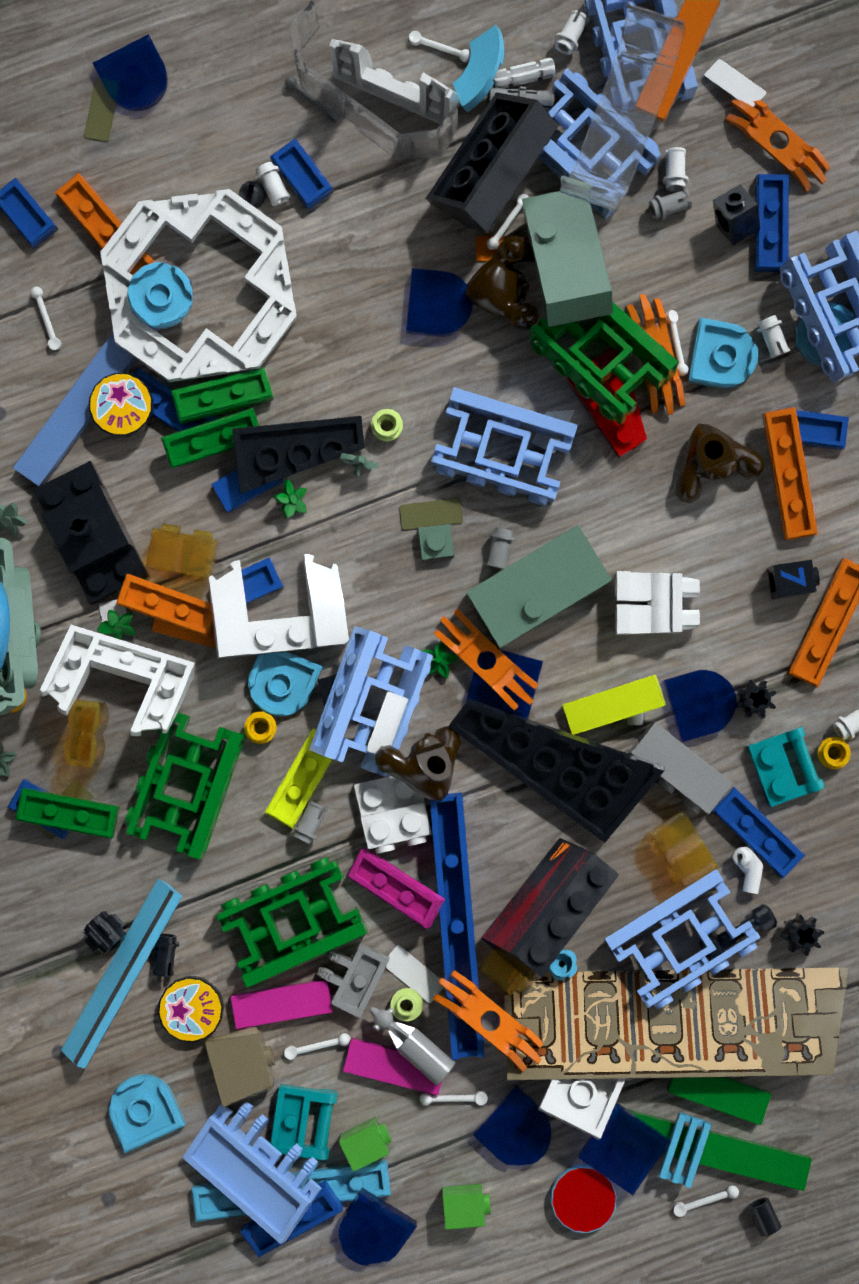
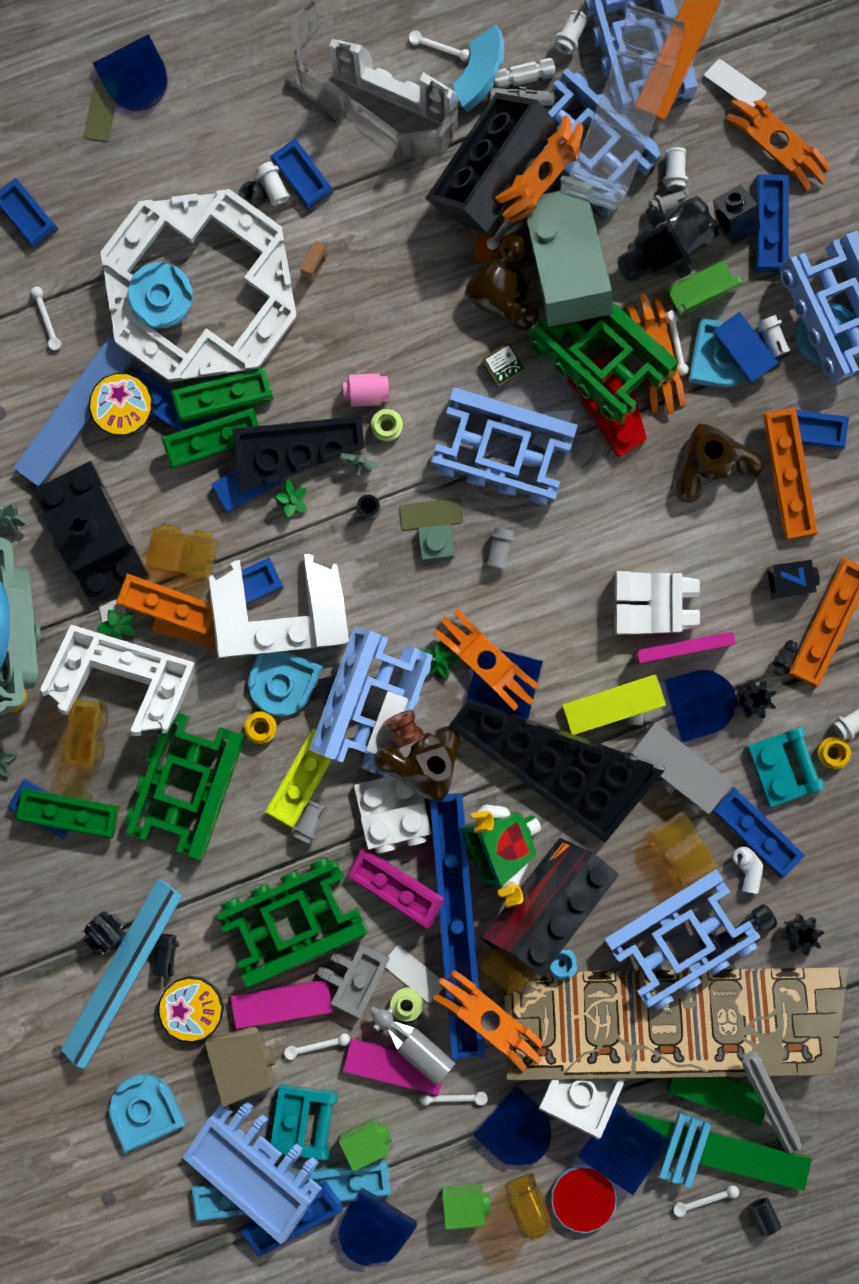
(93, 214): orange tile -> none
(314, 261): none -> medium nougat tile
(366, 390): none -> bright pink brick
(366, 498): none -> black hinge
(403, 728): none -> copper wheel
(437, 303): clear blue tile -> none
(501, 848): none -> torso
(503, 364): none -> tile
(528, 185): none -> orange piece
(528, 1206): none -> clear yellow brick
(538, 587): sand green brick -> none
(669, 240): none -> black piece
(684, 647): none -> dark pink tile
(702, 289): none -> bright green panel
(745, 347): none -> blue tile
(770, 1101): none -> light grey axle
(783, 661): none -> black piece

